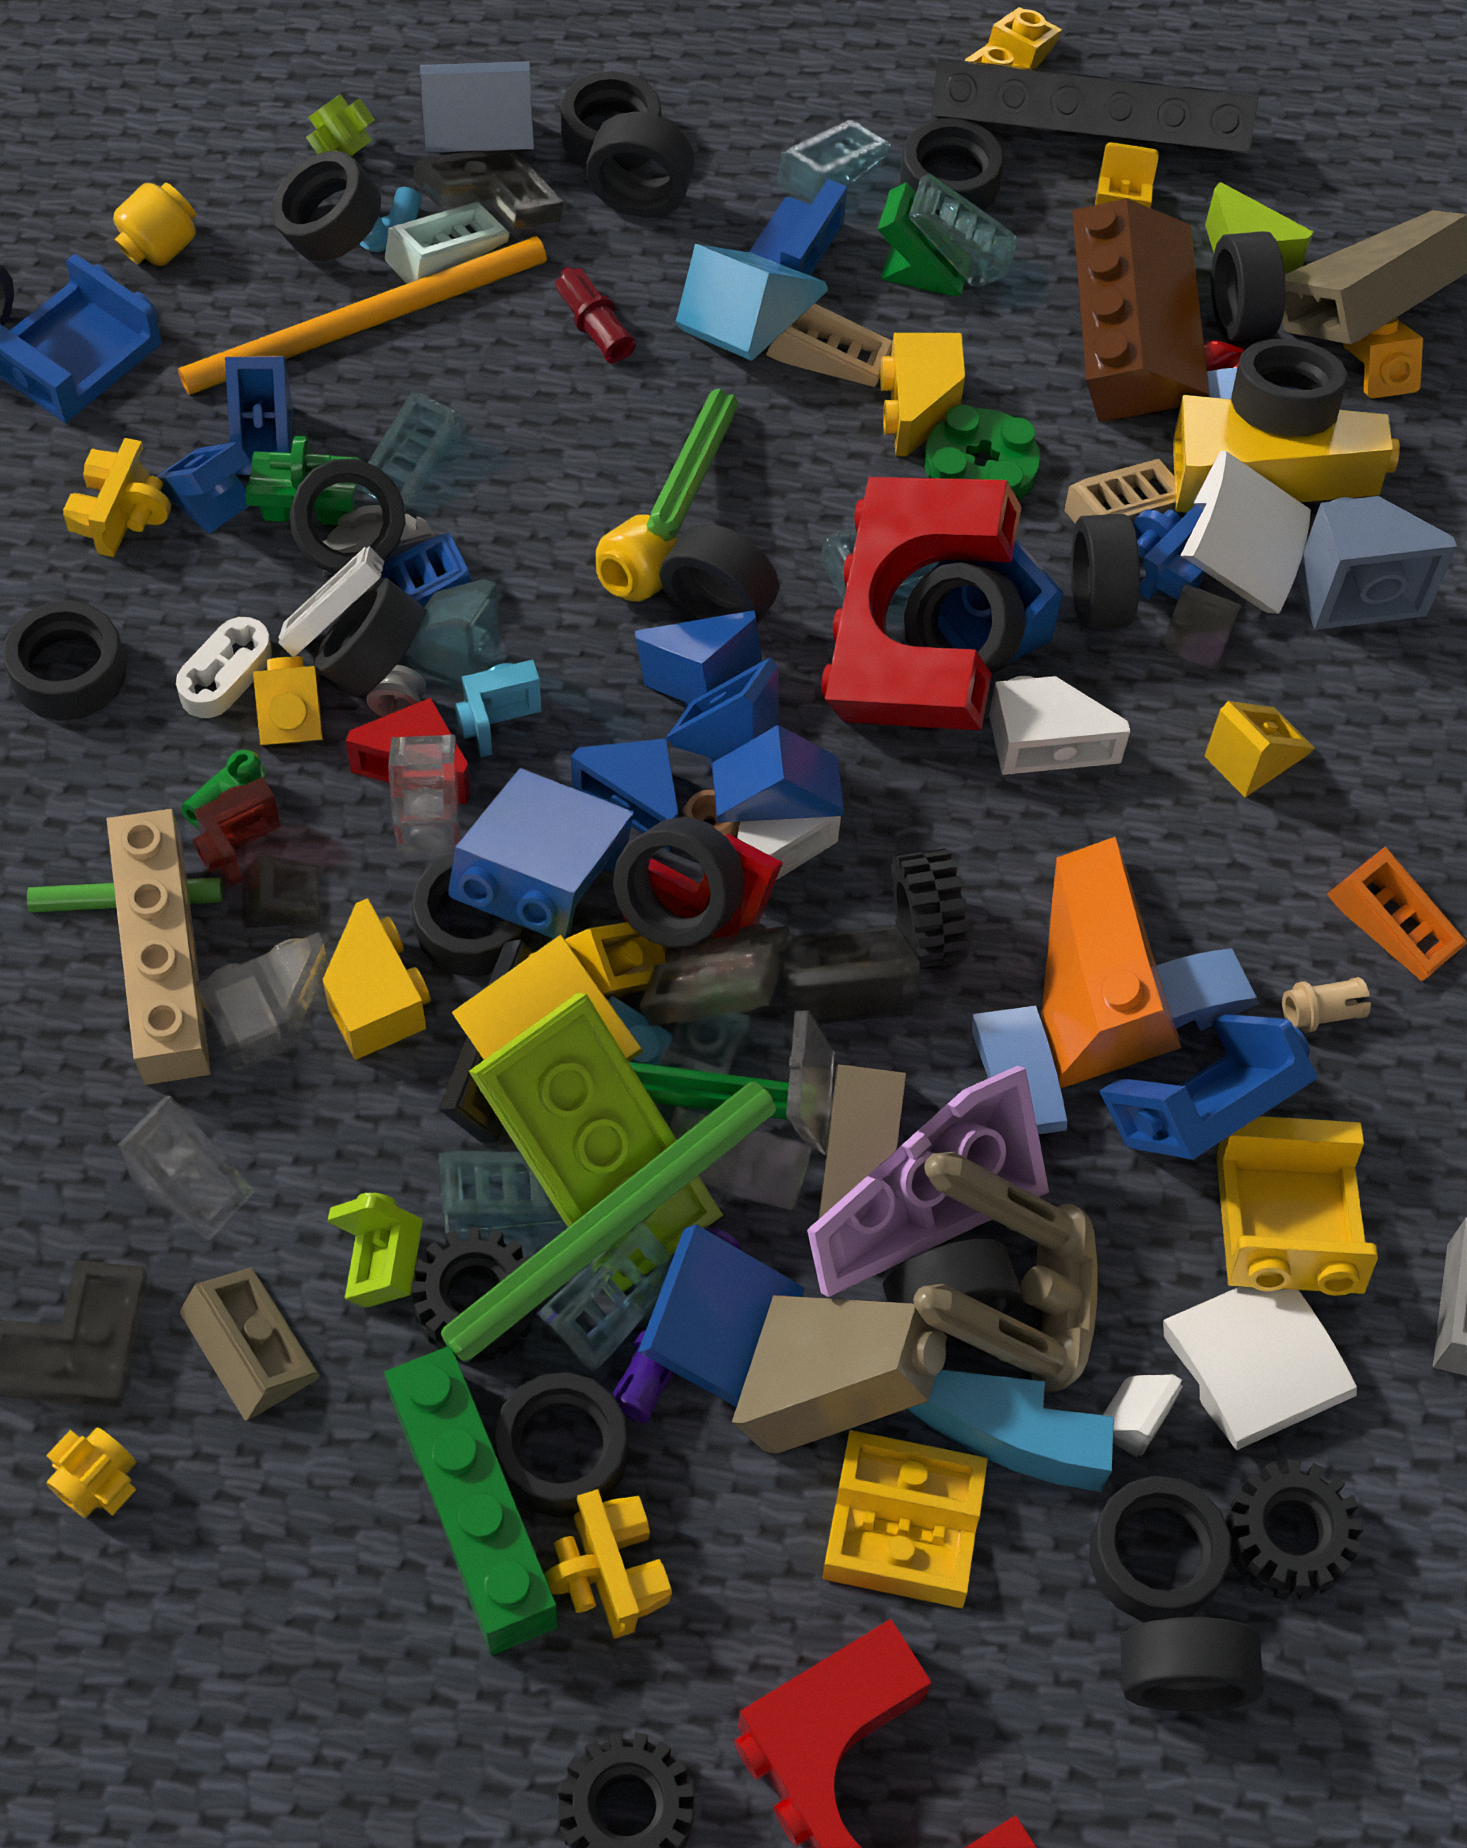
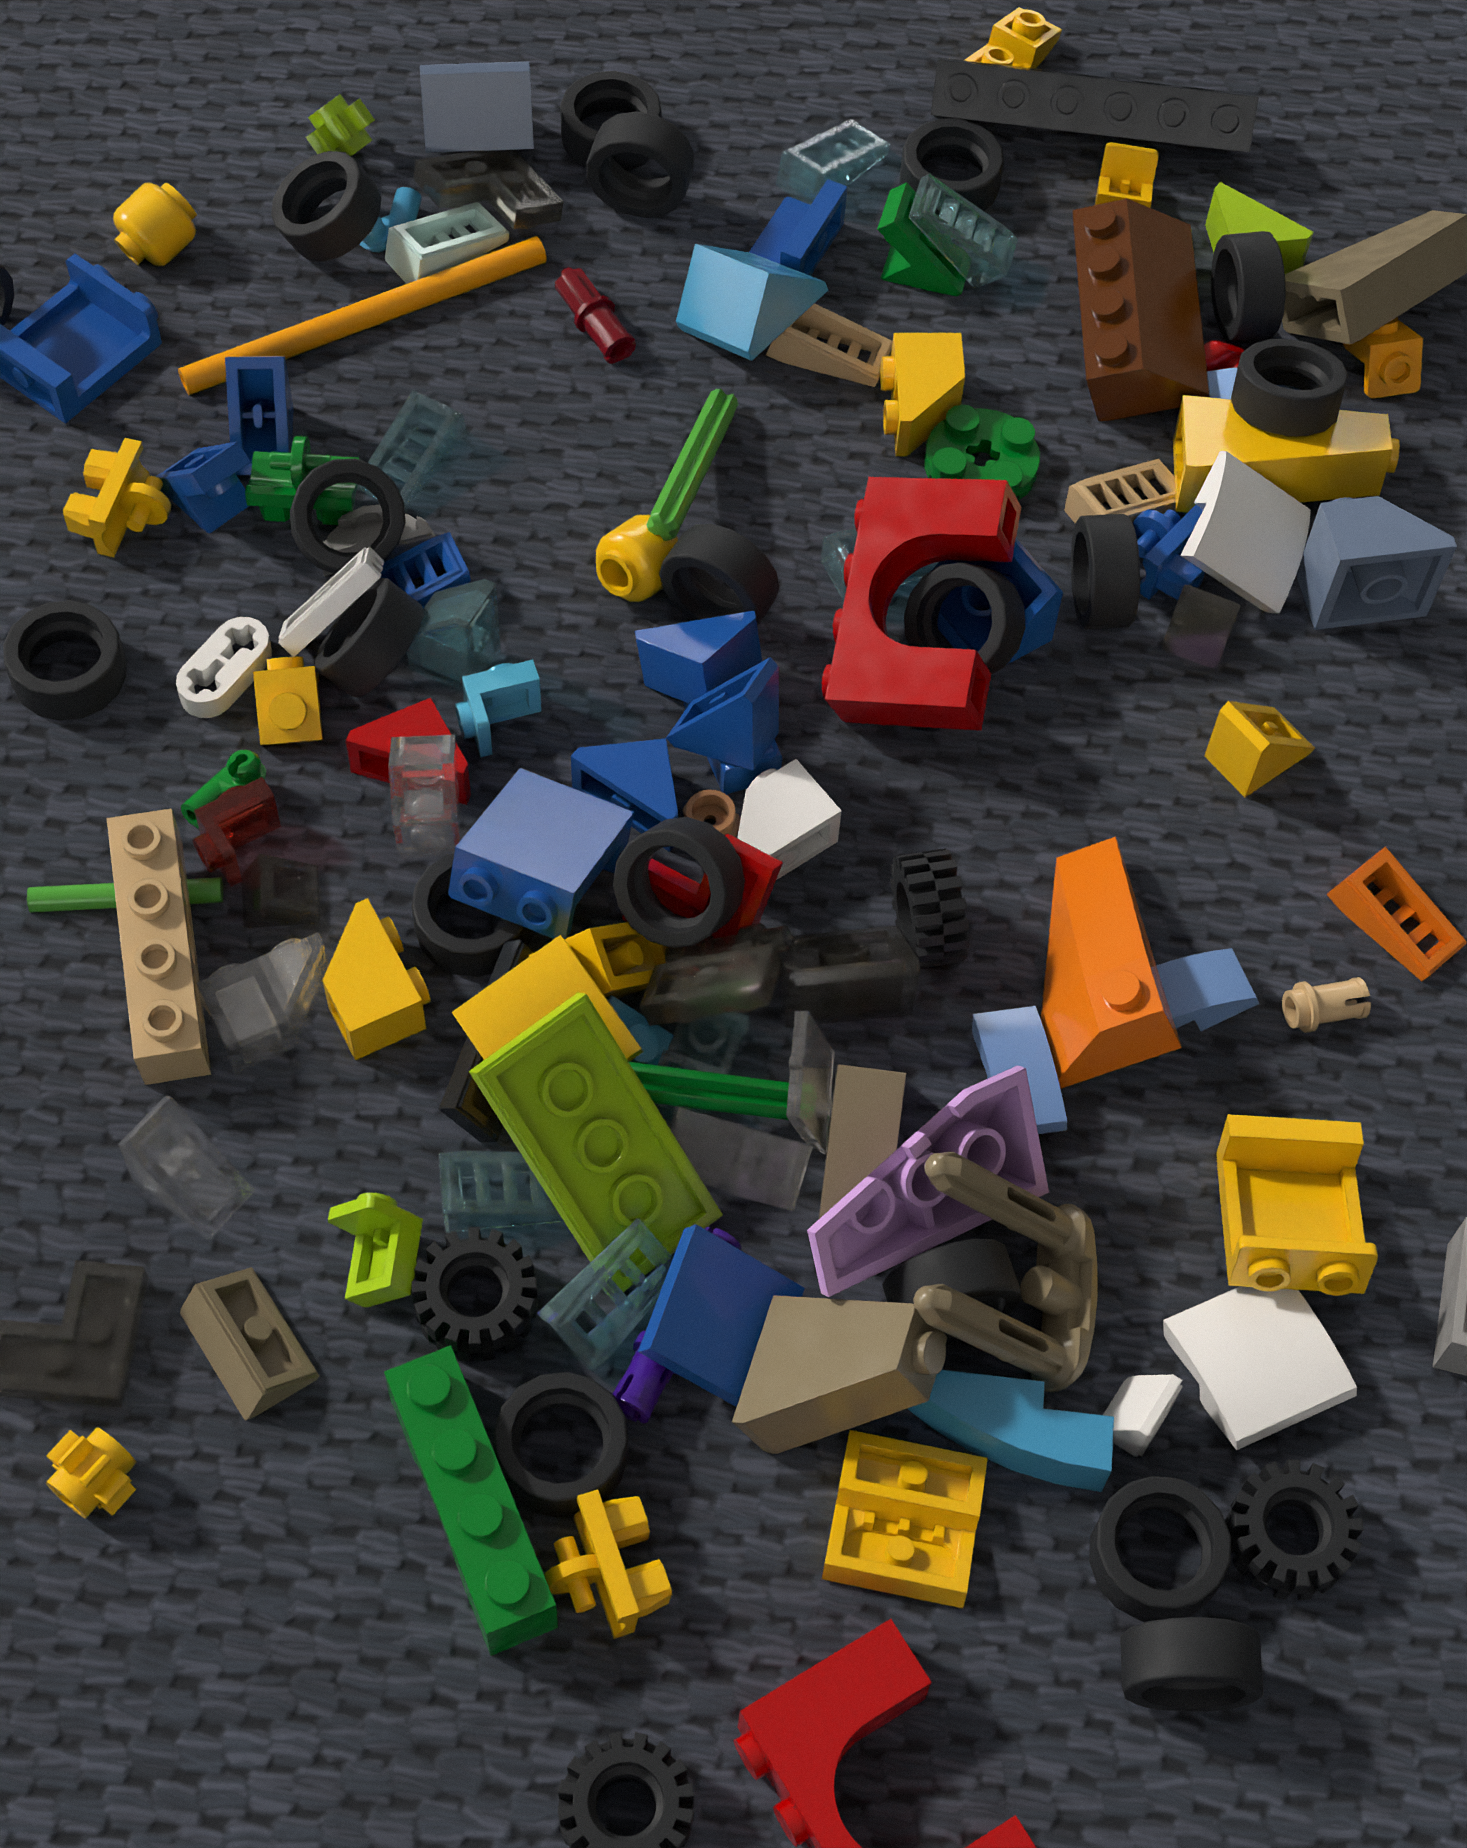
(397, 691): light grey bush -> none
(607, 1222): bright green axle -> none
(777, 780): blue slope -> none
(1052, 727): white slope -> none
(1260, 1069): blue panel -> none

